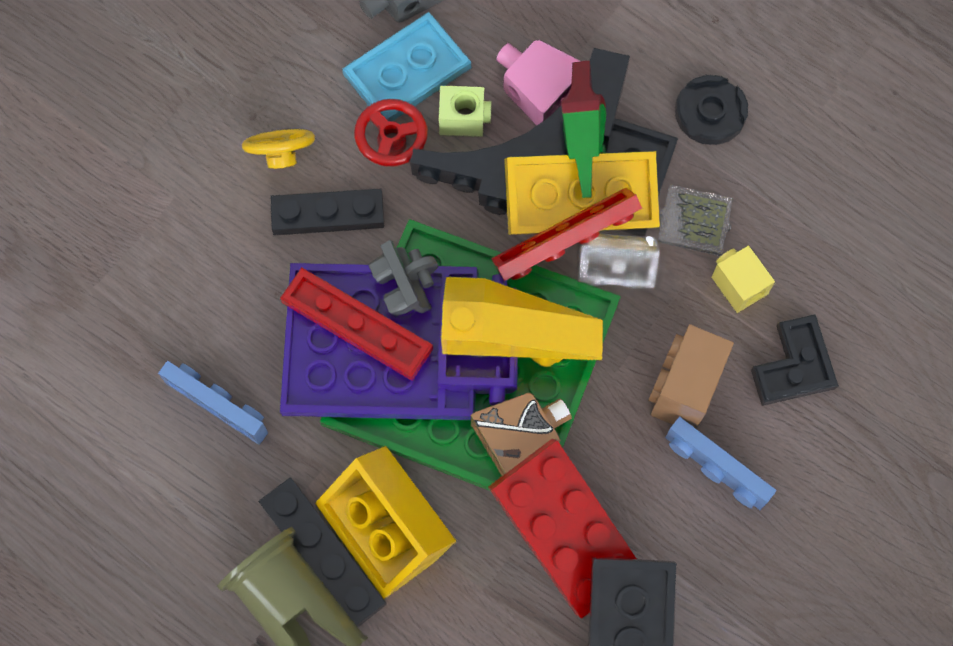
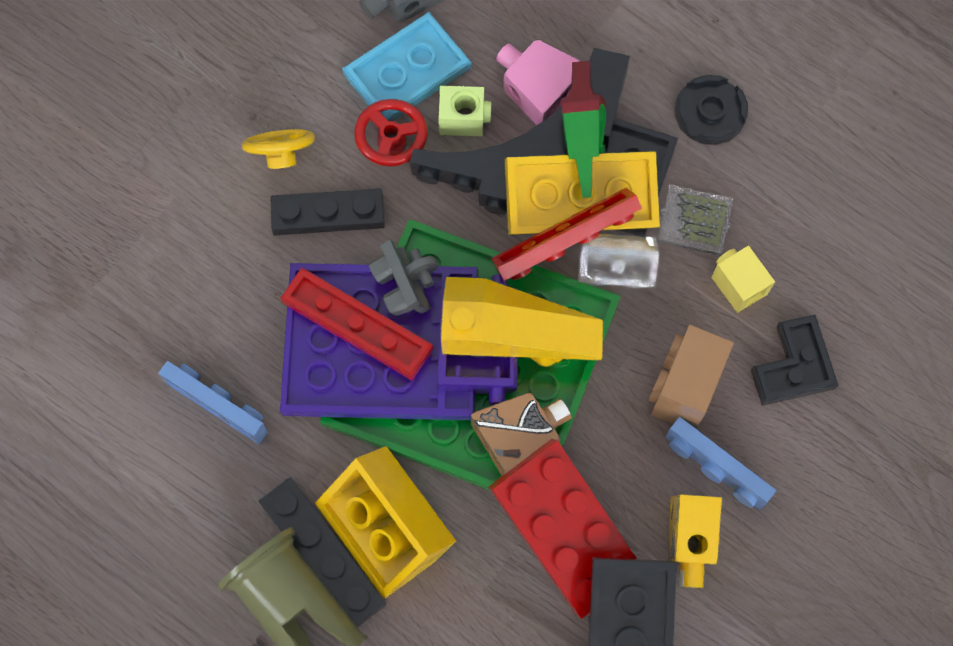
(698, 518): none -> yellow torso

